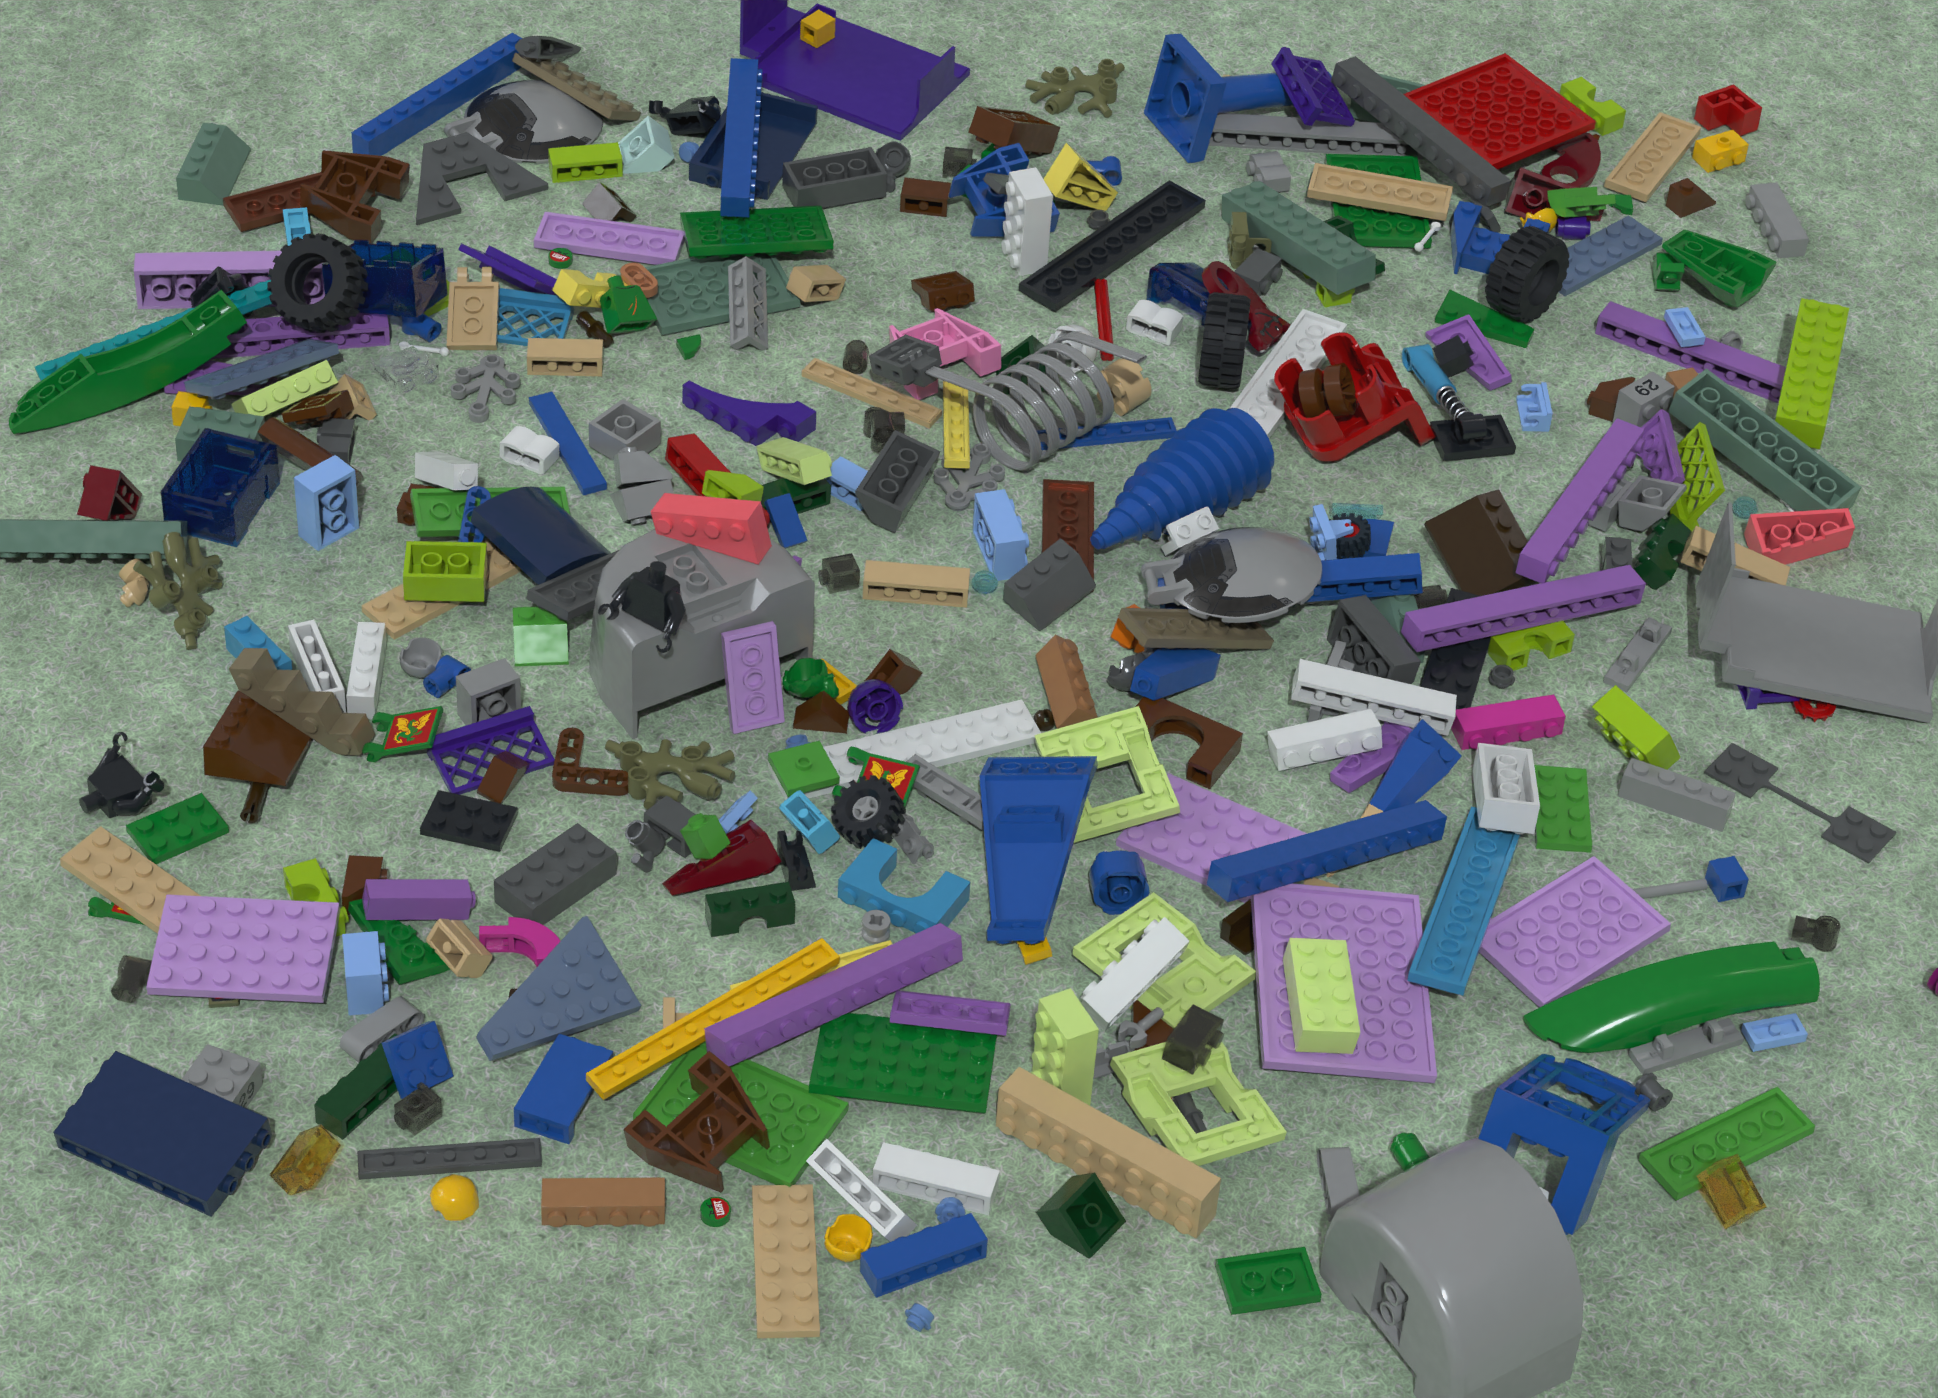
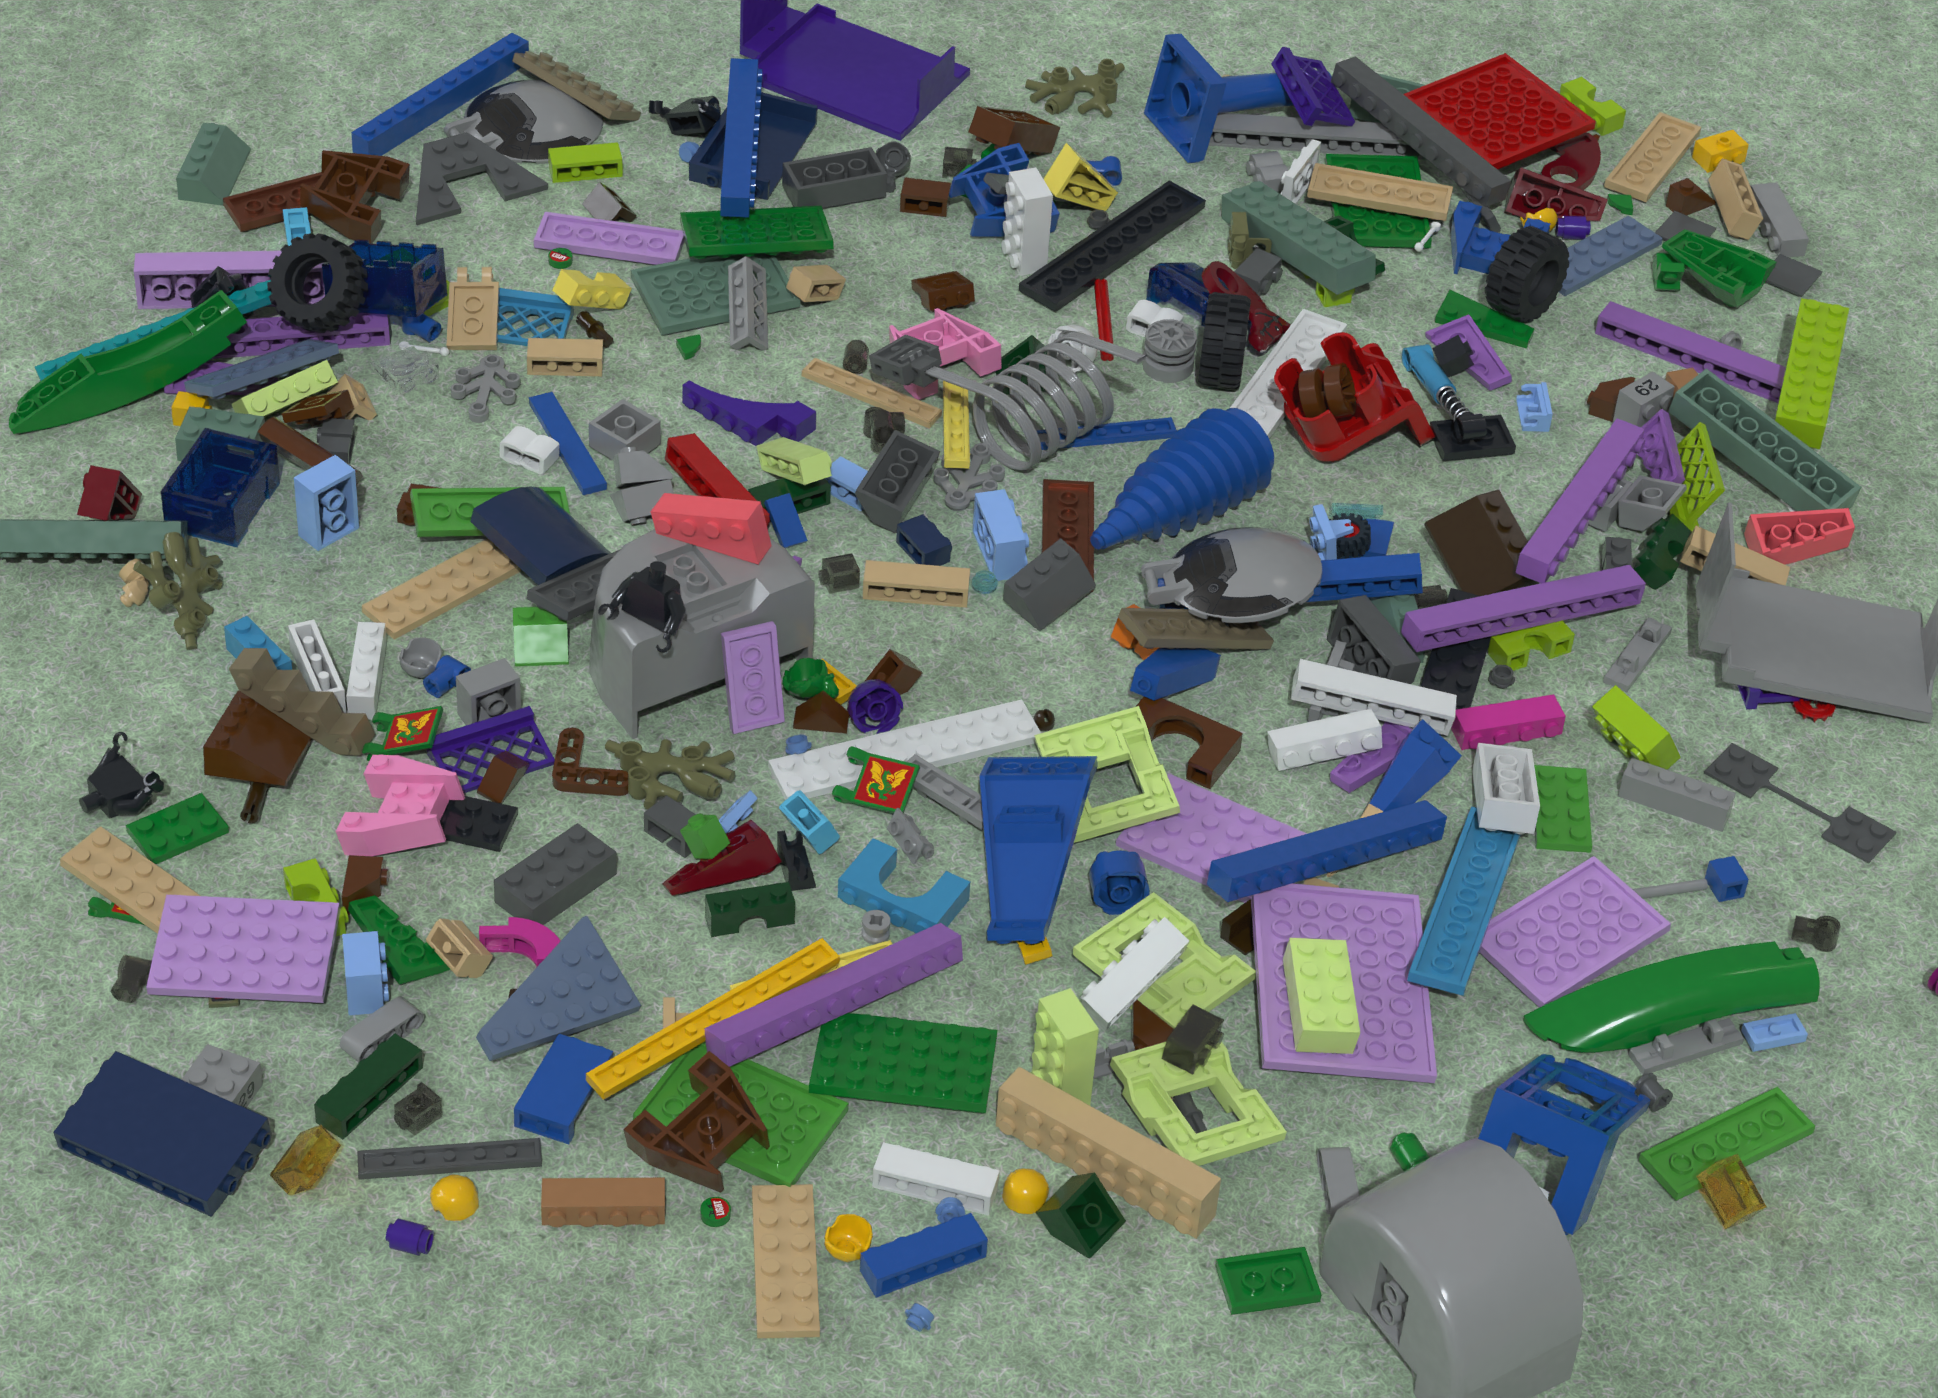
(409, 1237): none -> dark purple brick
(411, 808): none -> bright pink wedge
(417, 899): medium lavender brick -> none
(417, 1058): blue plate -> none
(445, 571): lime brick -> none
(446, 470): white brick -> none
(466, 525): blue beam -> none
(512, 270): dark purple fence -> none
(545, 47): dark grey piece -> none
(625, 308): green torso -> none
(638, 275): nougat plate -> none
(646, 148): light aqua slope -> none
(647, 841): dark grey piece -> none
(731, 486): lime slope -> none
(803, 768): bright green plate -> none
(817, 29): yellow brick -> none
(861, 1192): white brick -> none
(872, 799): black wheel -> none
(923, 541): none -> dark blue brick
(950, 1012): medium lavender tile -> none
(1025, 1191): none -> yellow hair
(1065, 682): medium nougat brick -> none
(1122, 677): dark grey hair -> none
(1126, 385): tan brick -> none
(1138, 1029): light grey bar -> none
(1169, 350): none -> light grey wheel
(1189, 529): white bracket -> none
(1298, 178): none -> white plate
(1578, 201): bright green brick -> none
(1684, 327): light blue plate -> none
(1728, 107): red brick -> none
(1735, 199): none -> tan brick
(1744, 507): clear light blue plate -> none
(1787, 273): none -> dark grey hinge

